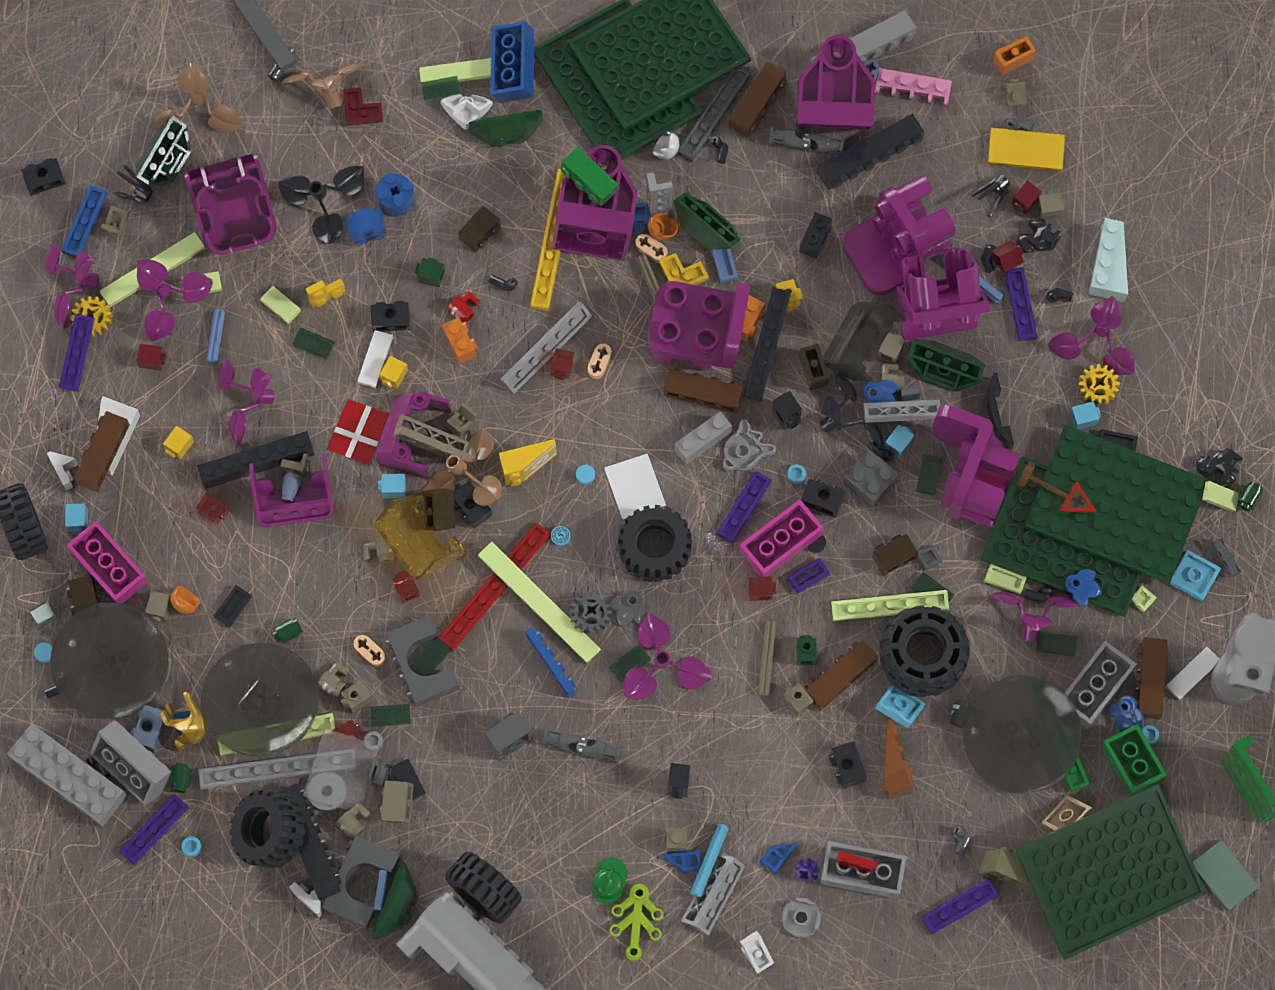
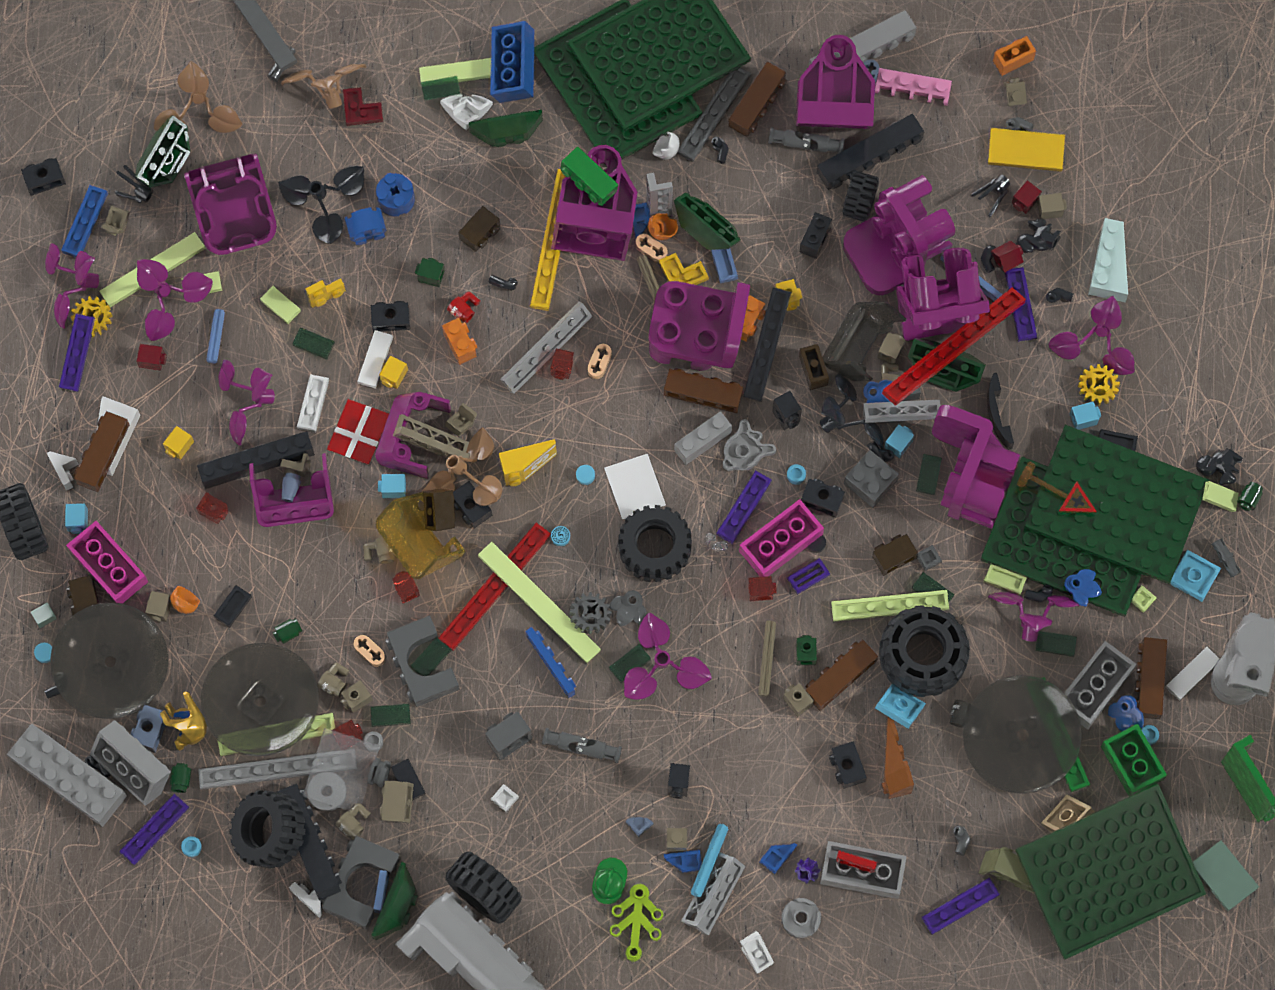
(312, 403): none -> white tile
(504, 798): none -> white tile
(639, 825): none -> sand blue tile
(860, 196): none -> black tyre
(952, 347): none -> red plate

